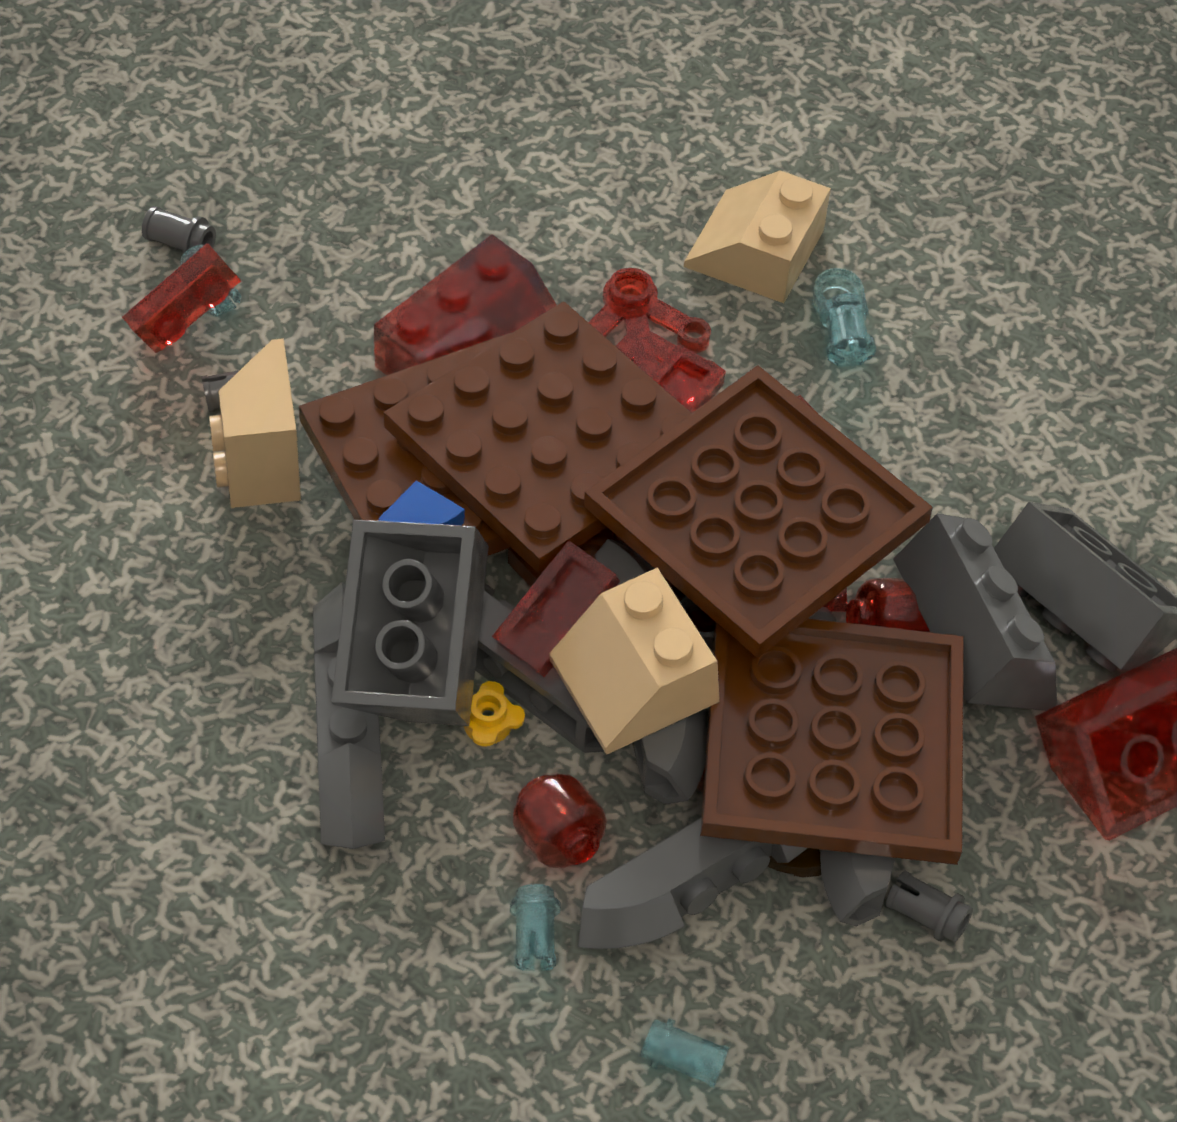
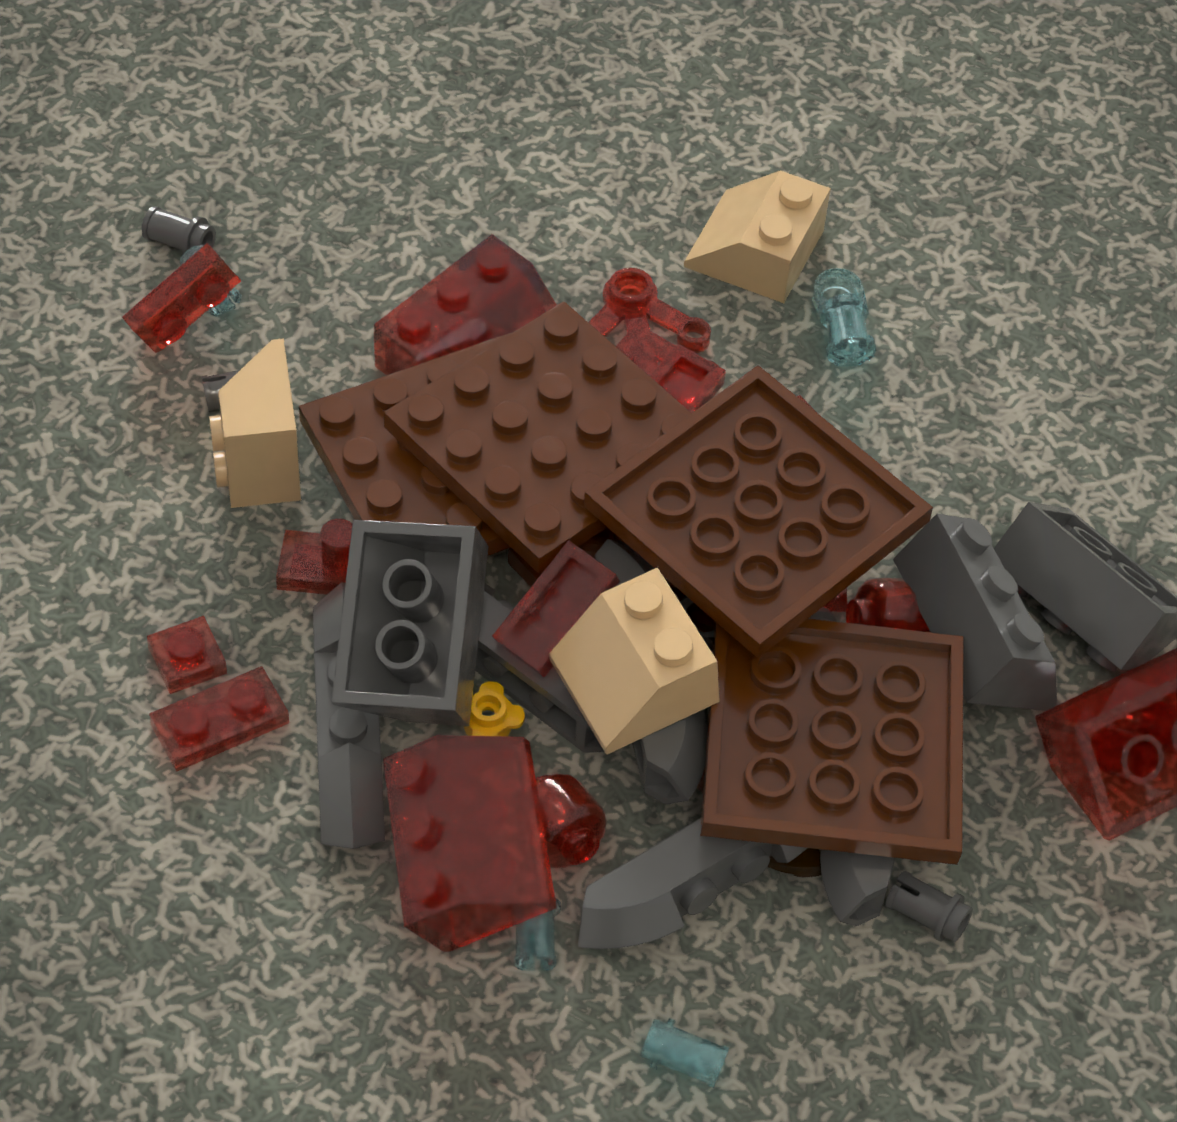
(187, 654): none -> clear red plate
(219, 718): none -> clear red plate
(315, 560): none -> clear red tile
(424, 505): blue tile -> none
(467, 837): none -> clear red slope

